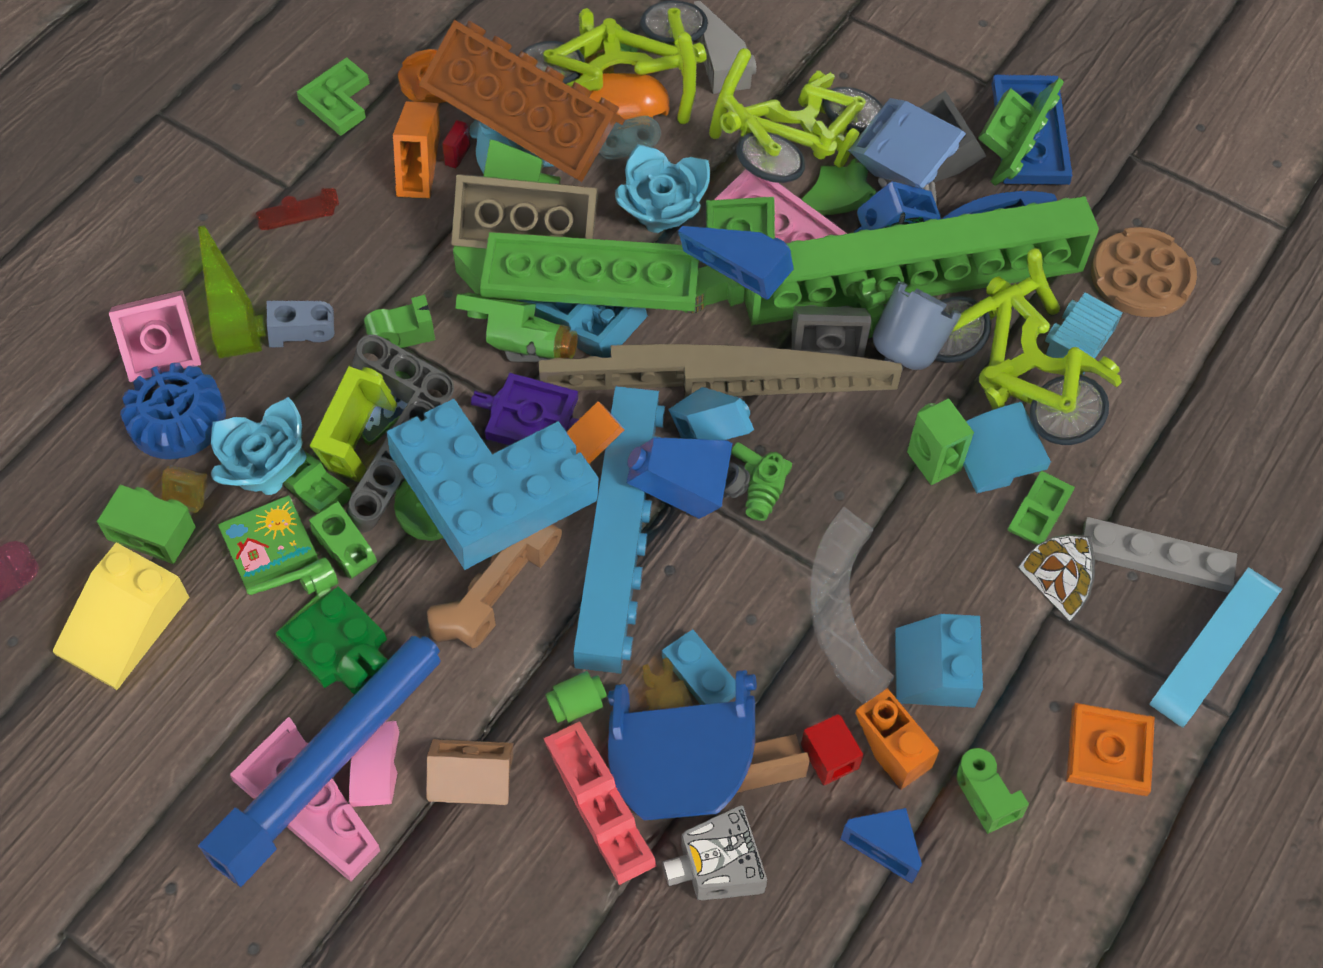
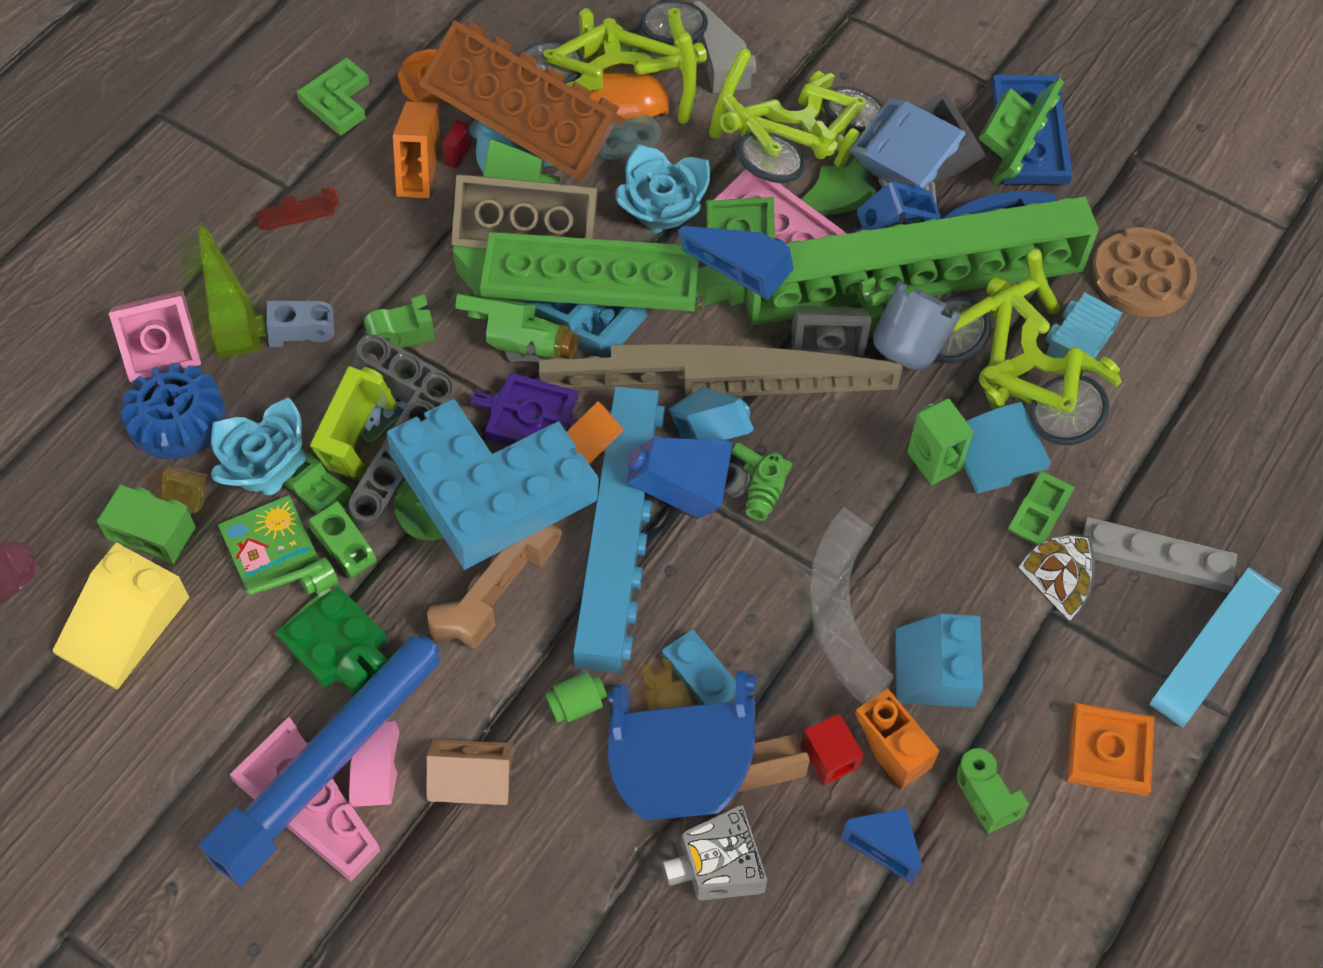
(600, 803): coral slope -> none

